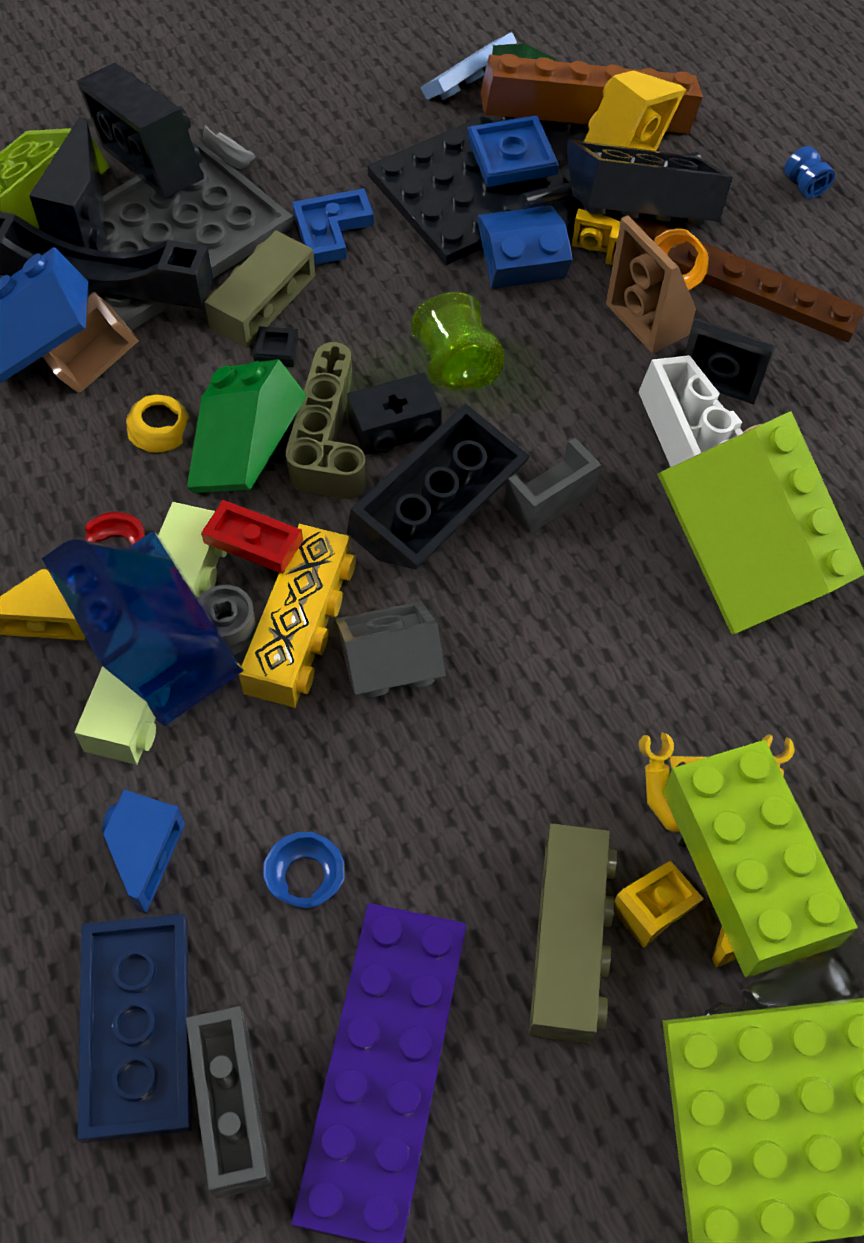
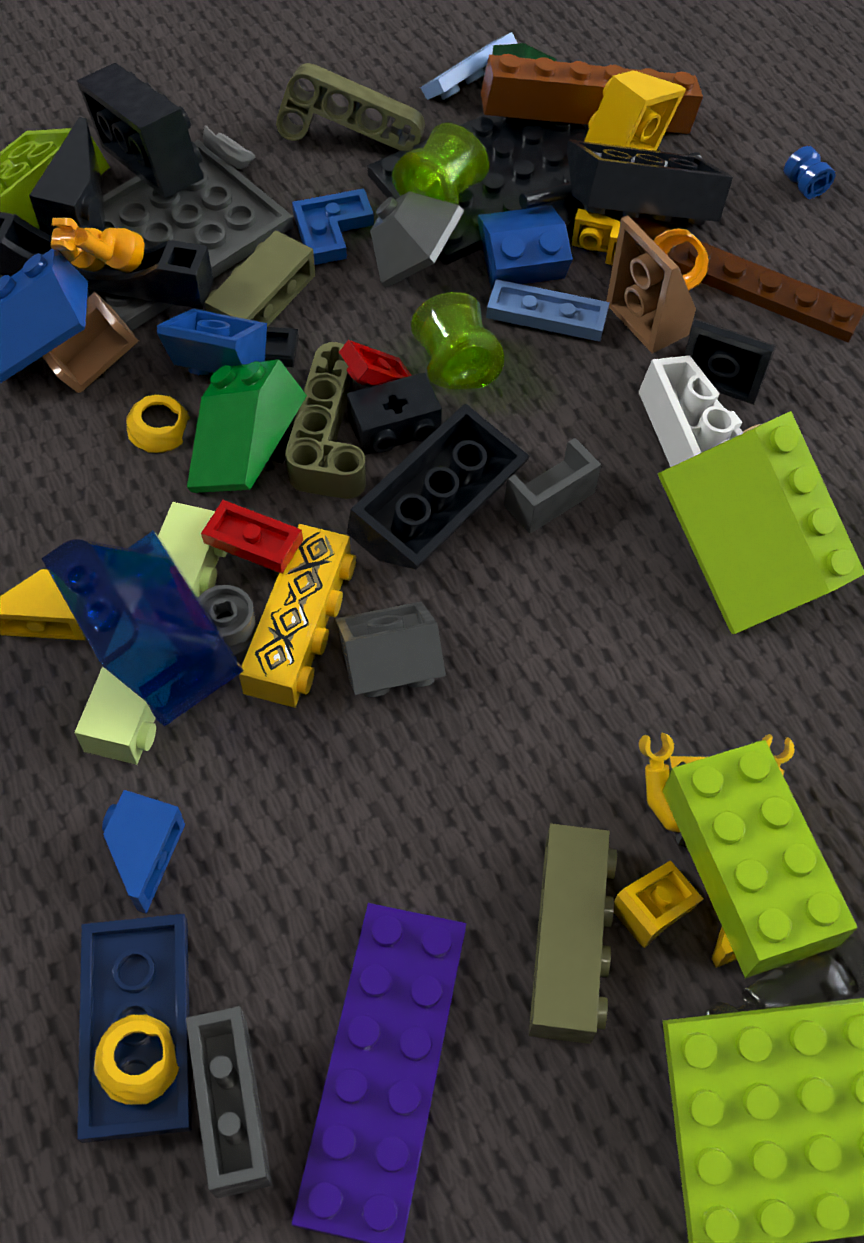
(94, 248): none -> light orange piece
(113, 525): red piece -> none
(135, 1088): none -> yellow piece
(212, 340): none -> blue slope
(303, 846): blue piece -> none
(353, 116): none -> olive beam
(371, 365): none -> red plate
(411, 234): none -> dark grey slope
(445, 165): none -> clear neon green hat
(512, 151): blue plate -> none
(547, 310): none -> medium blue plate

